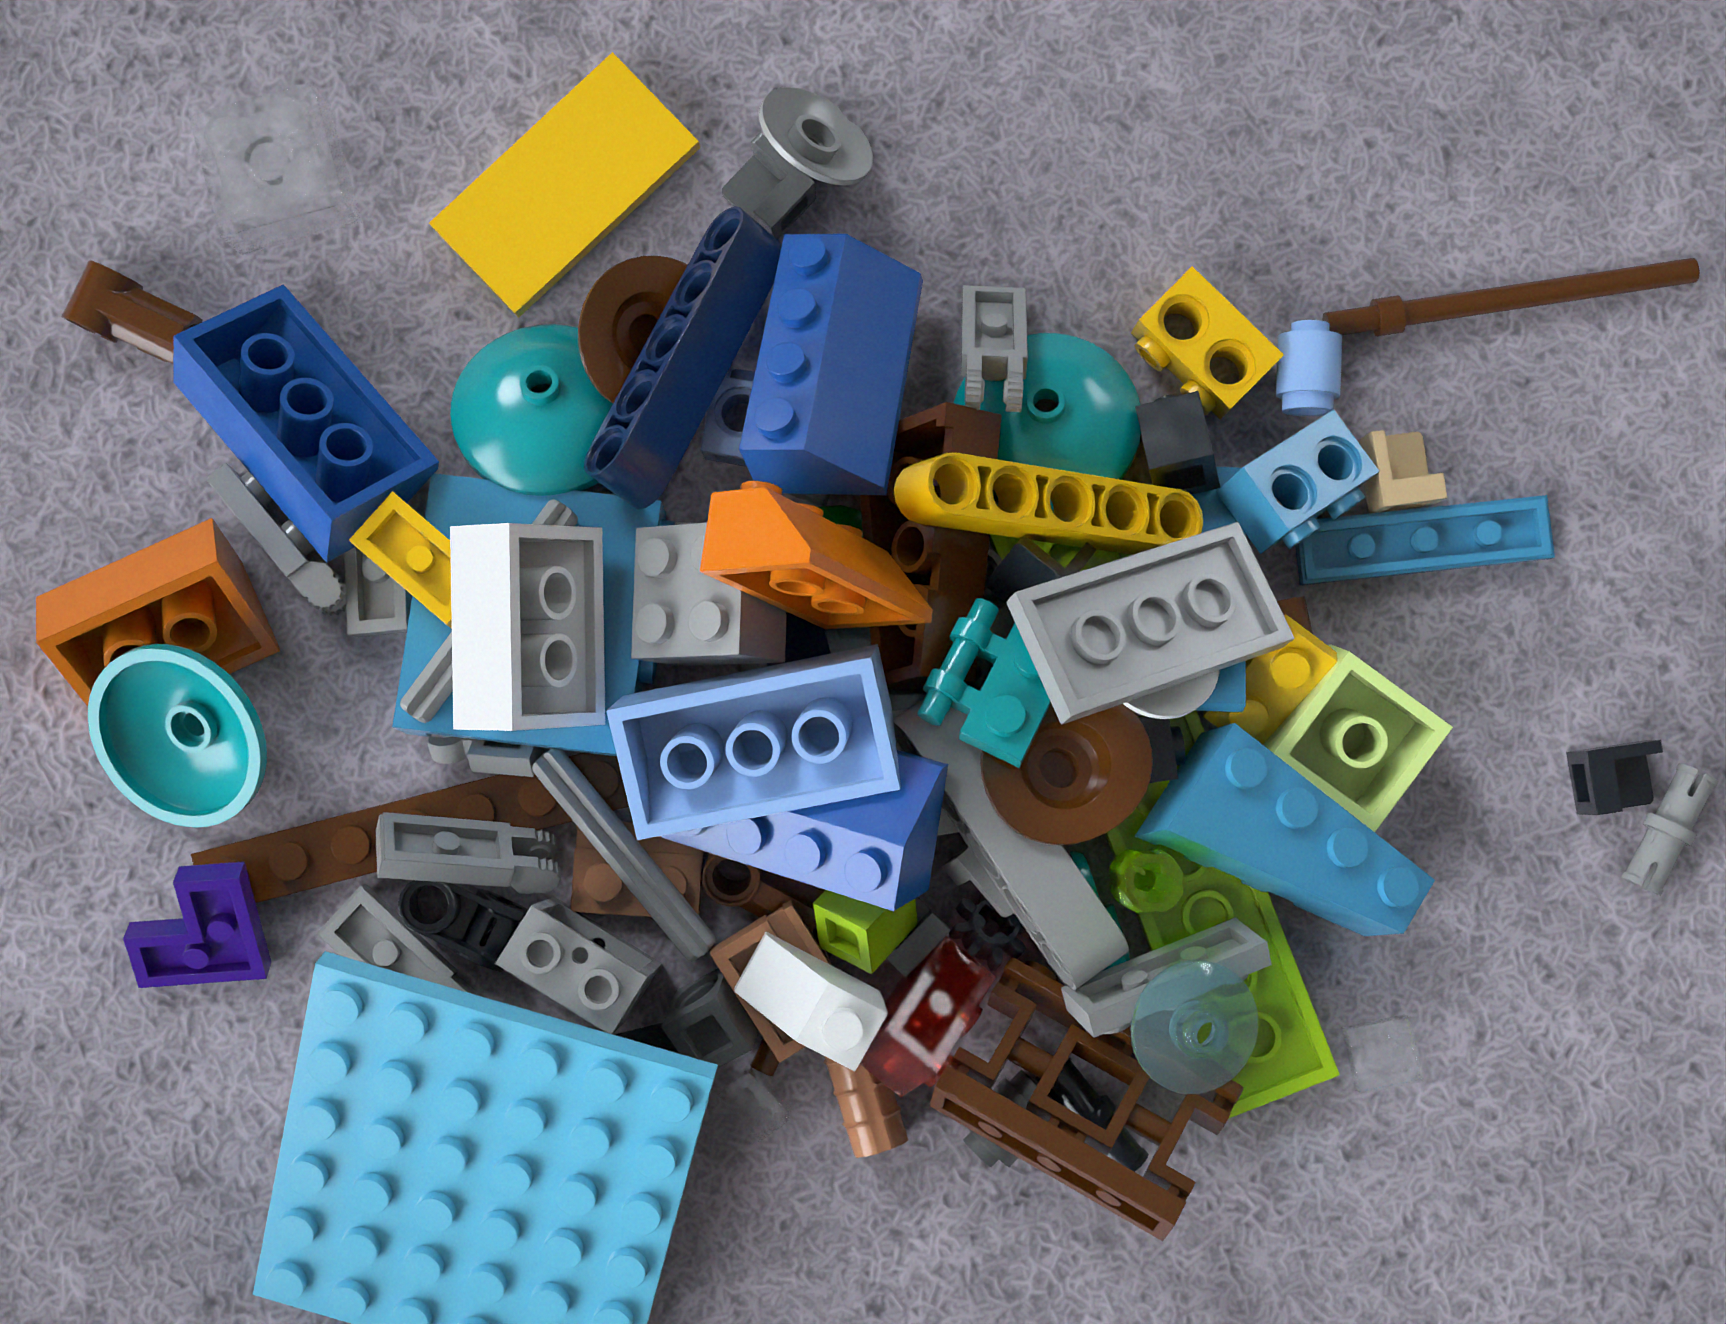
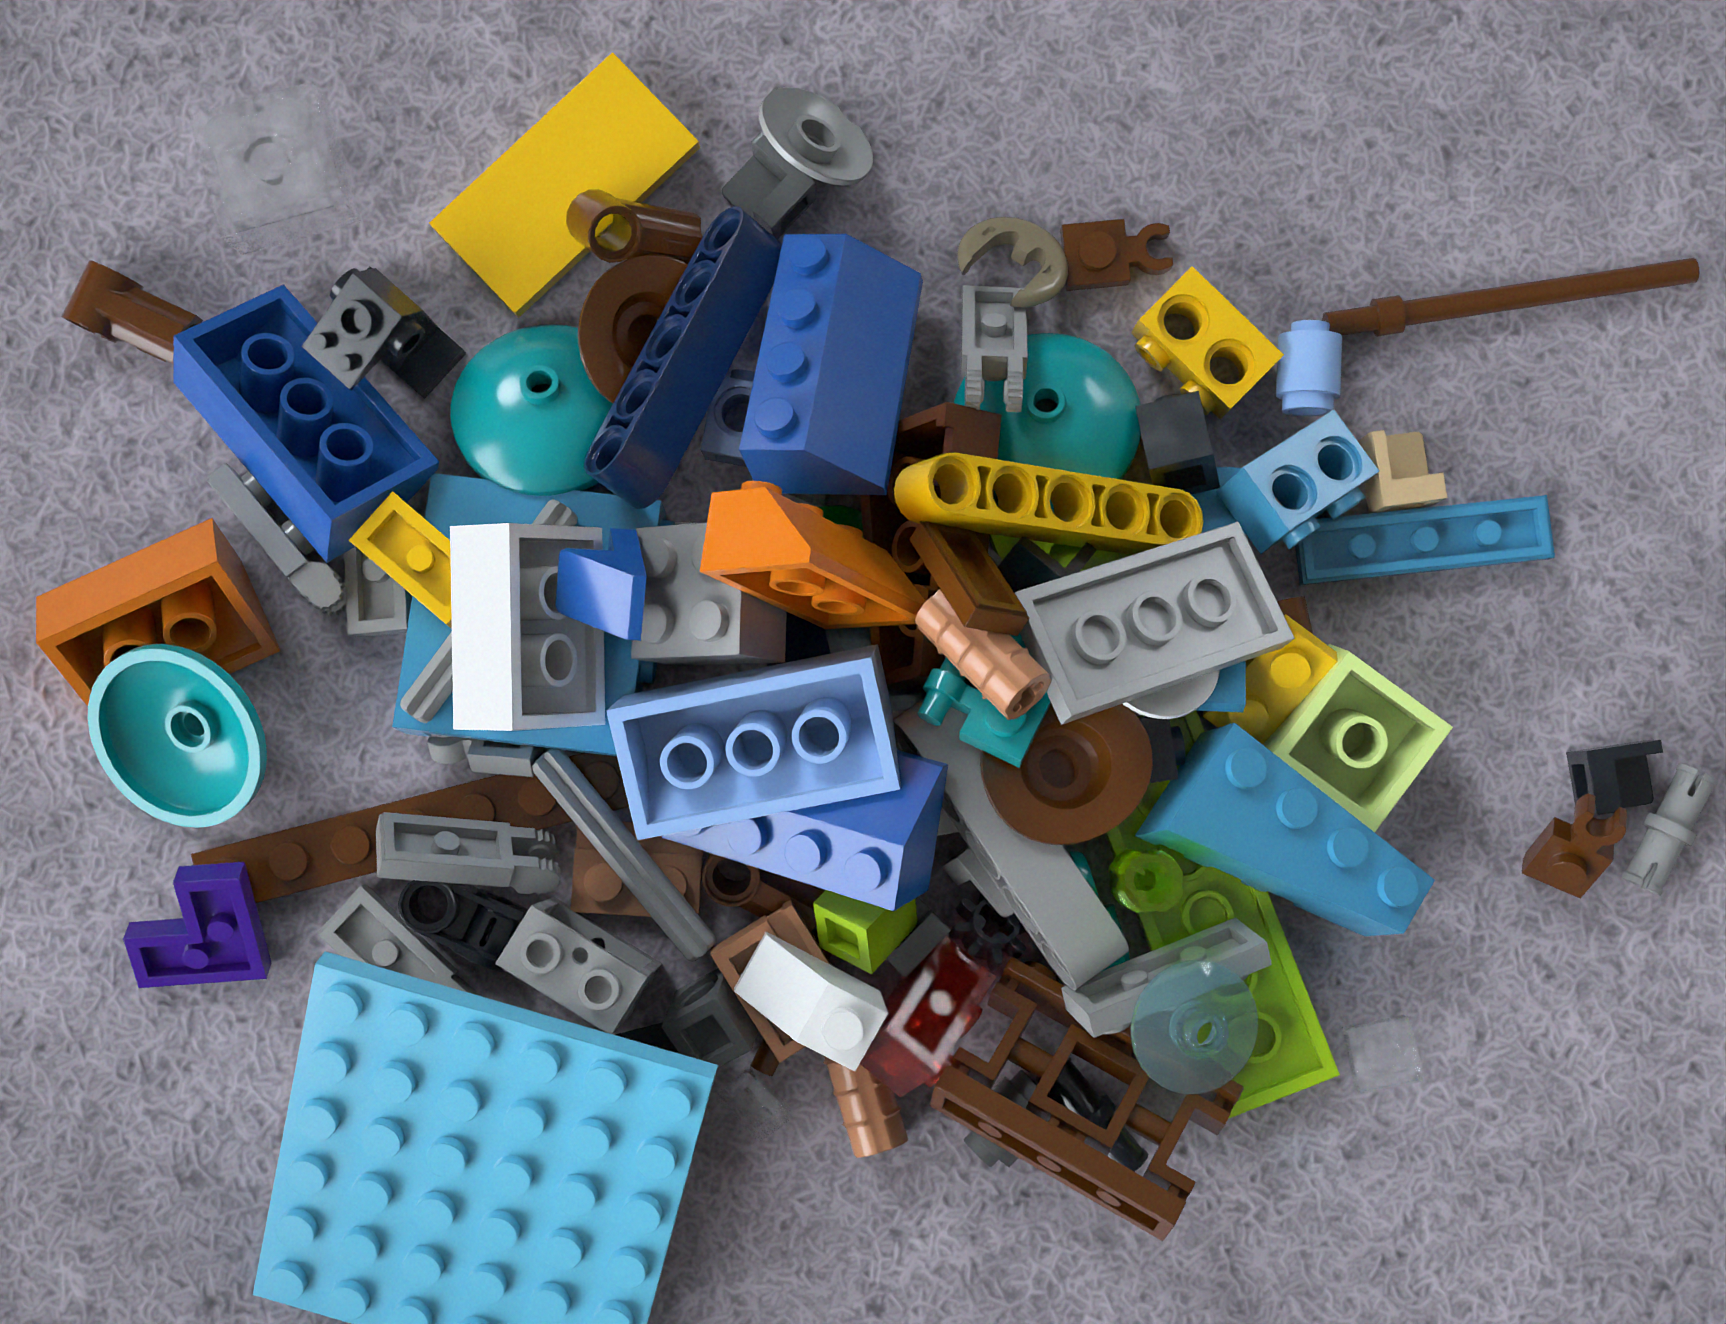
(369, 323): none -> black tile
(604, 585): none -> blue slope
(636, 228): none -> reddish brown piece
(969, 578): none -> reddish brown tile
(986, 658): none -> nougat axle
(1029, 244): none -> dark tan head
(1102, 253): none -> reddish brown plate
(1575, 853): none -> reddish brown plate

